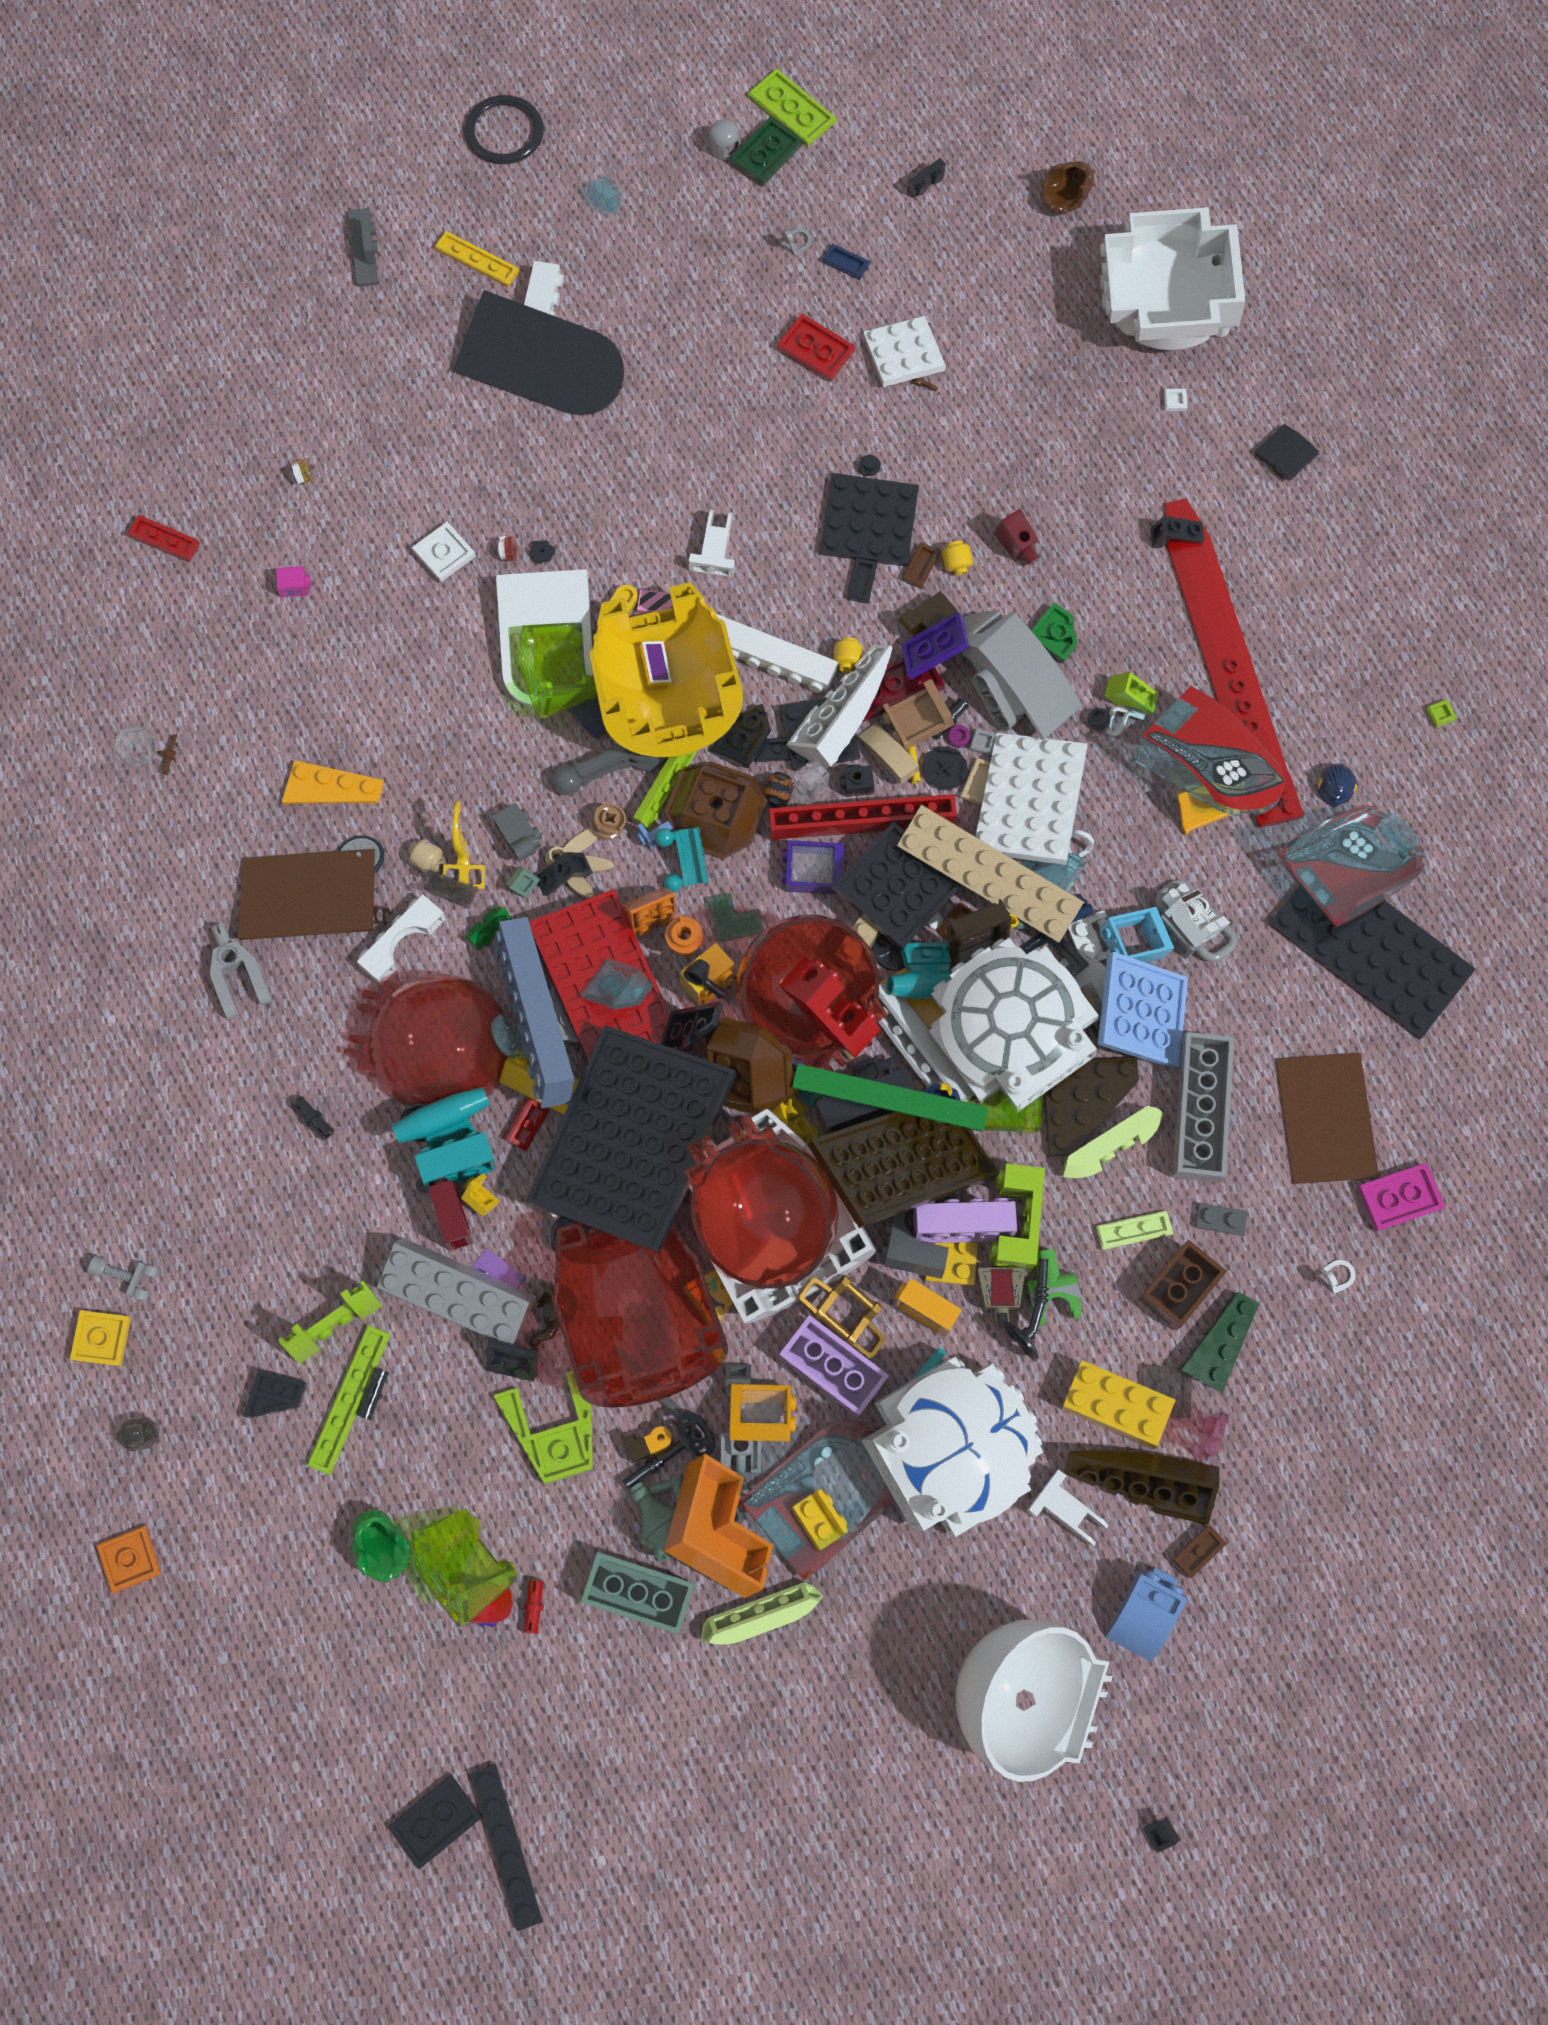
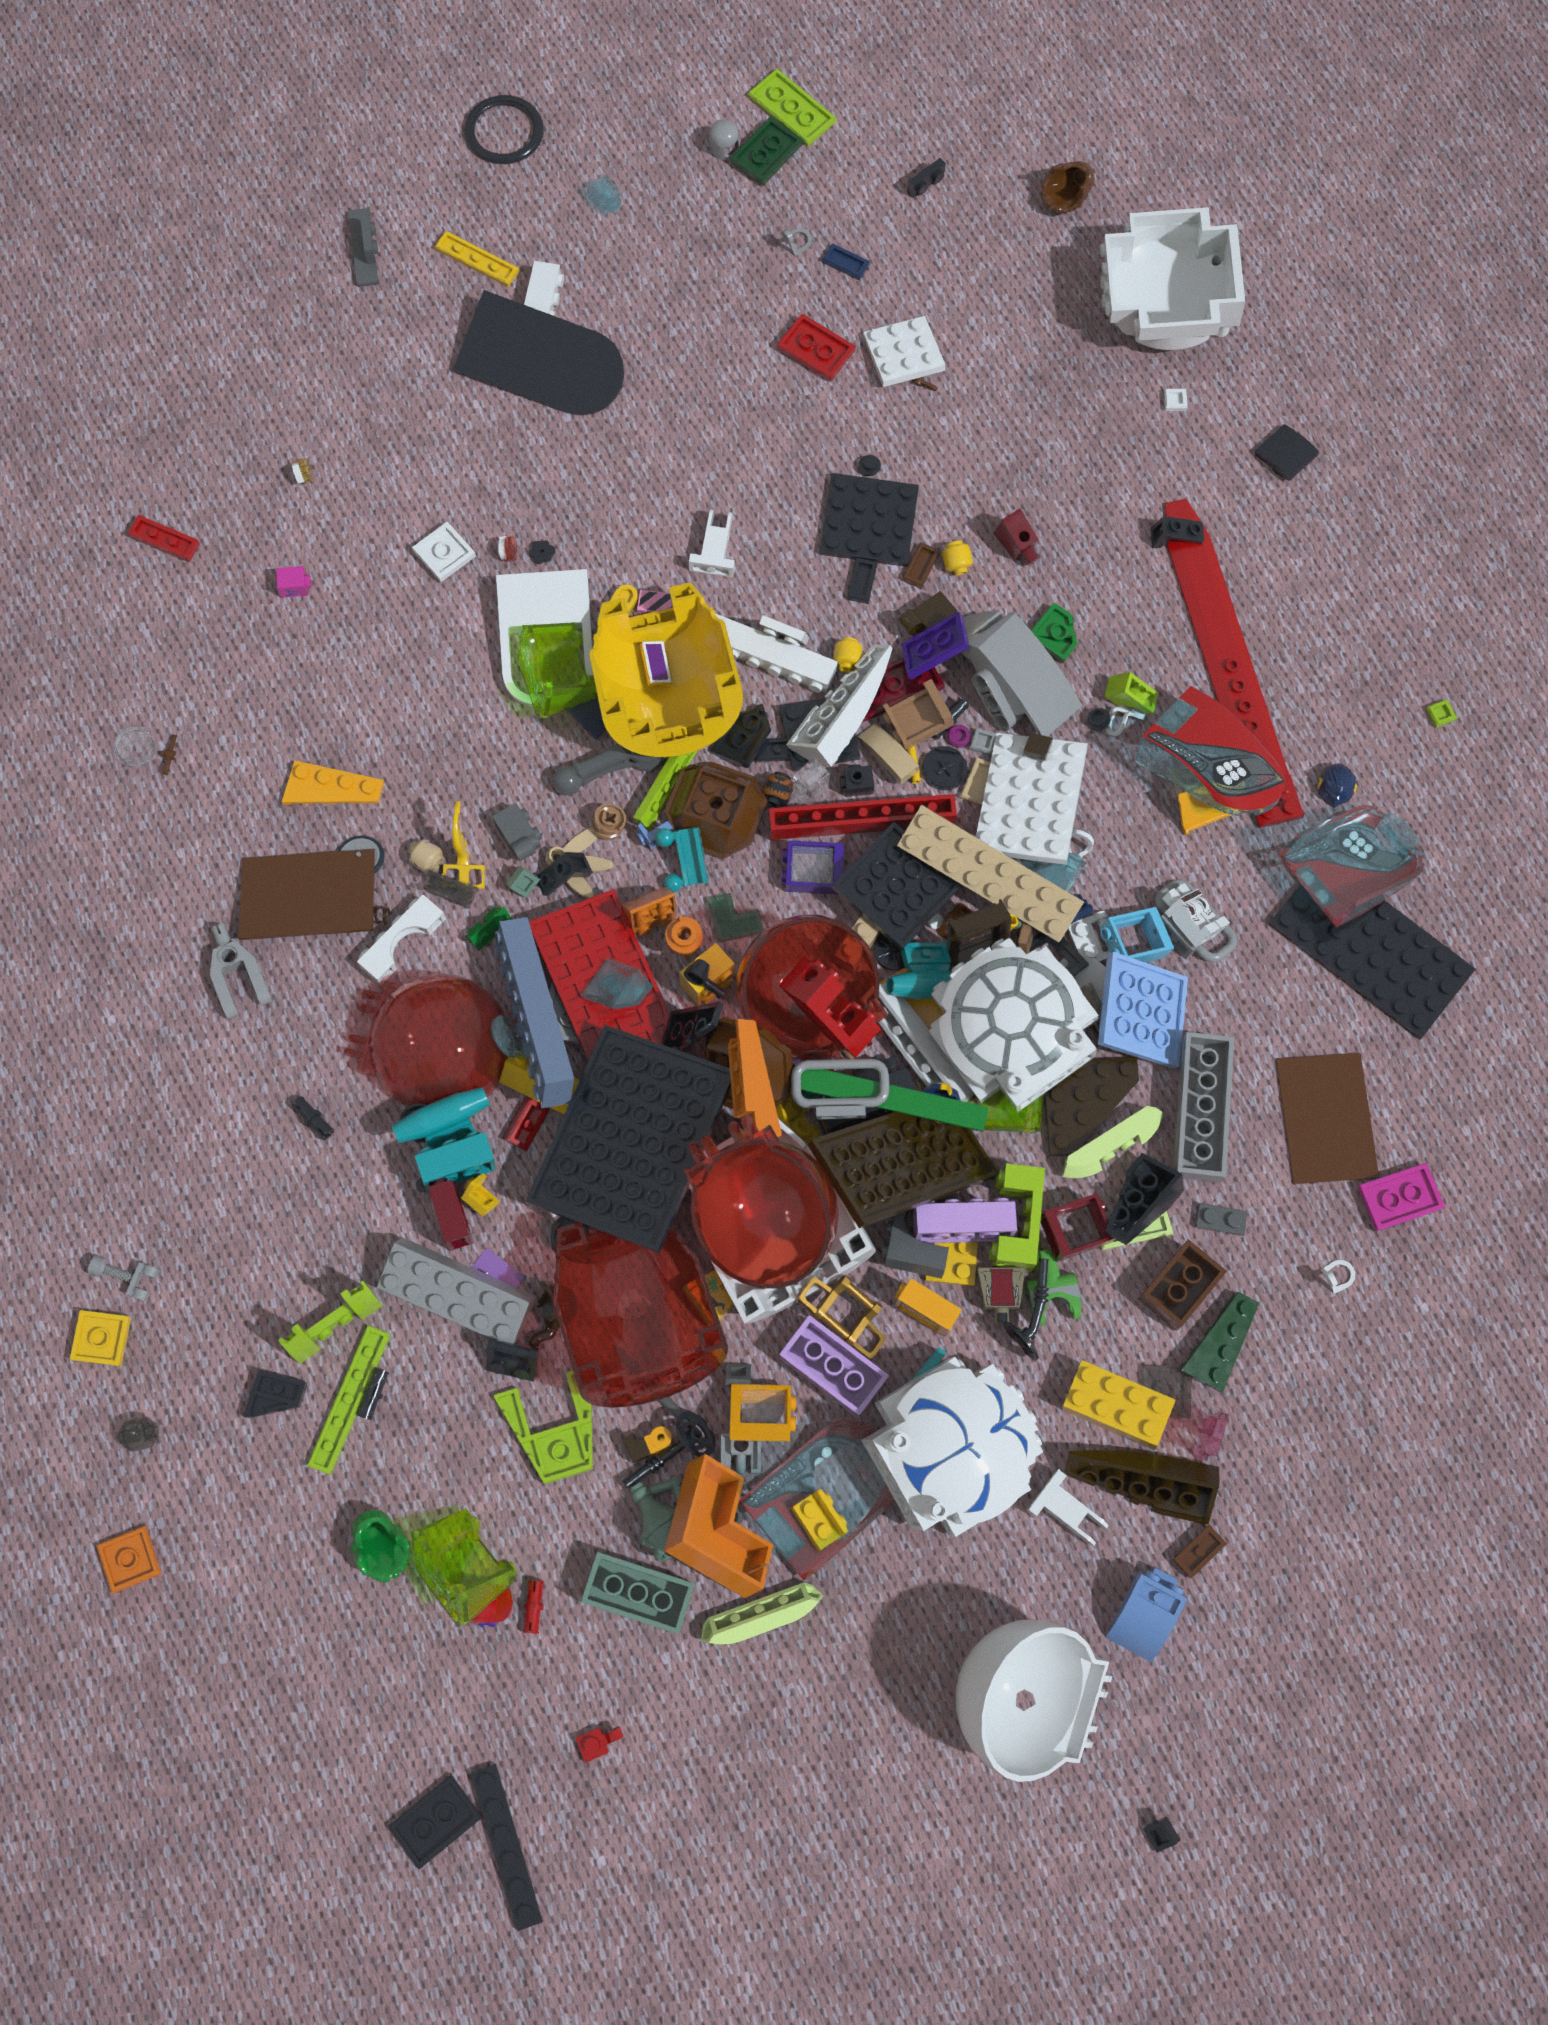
(595, 1743): none -> red plate
(750, 1078): none -> orange wedge
(778, 629): none -> white plate
(840, 1107): none -> light grey bar
(1025, 937): none -> medium nougat tile
(1037, 746): none -> dark brown tile
(1055, 1233): none -> dark red window
(1145, 1196): none -> black wedge

